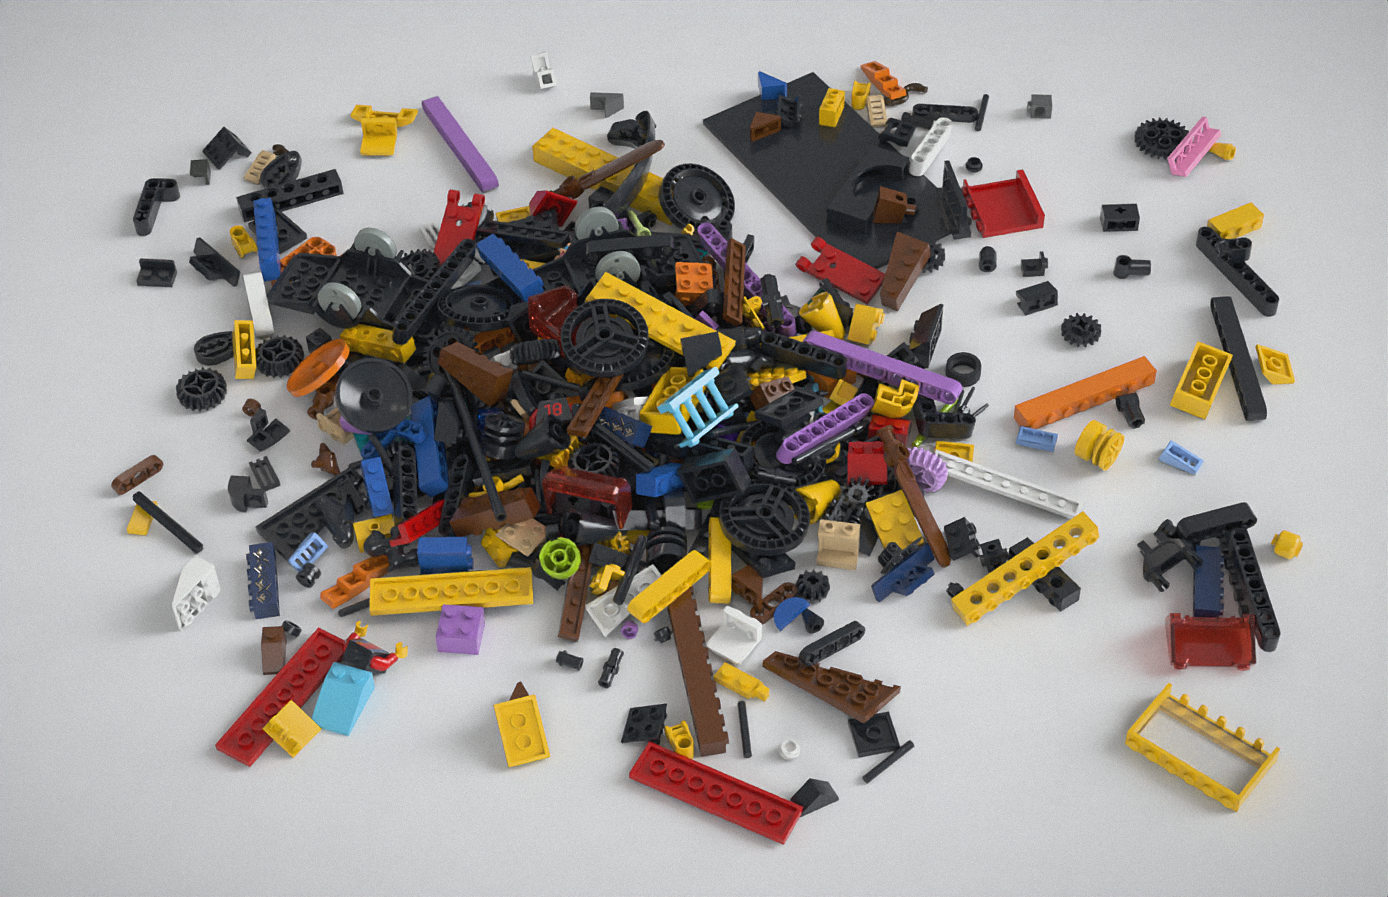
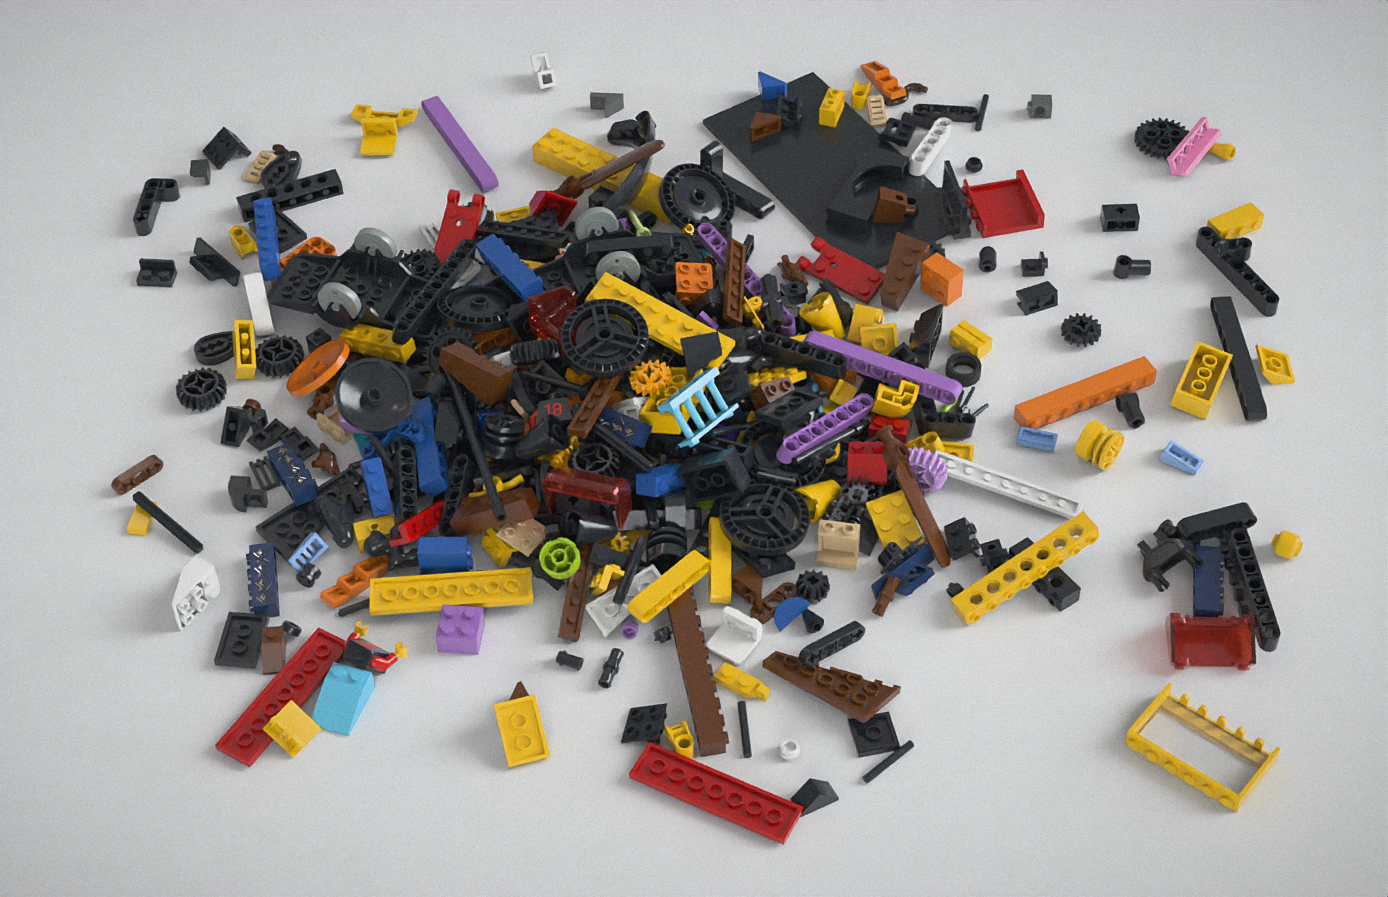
(236, 425): none -> black slope
(241, 640): none -> black plate
(293, 474): none -> dark blue brick
(303, 445): none -> black slope
(650, 378): none -> light orange gear
(744, 196): none -> black beam
(791, 271): none -> reddish brown piece
(795, 292): none -> black brick
(879, 338): none -> yellow tile
(886, 595): none -> reddish brown pin
(929, 441): none -> yellow piece
(941, 279): none -> orange brick
(970, 339): none -> yellow brick

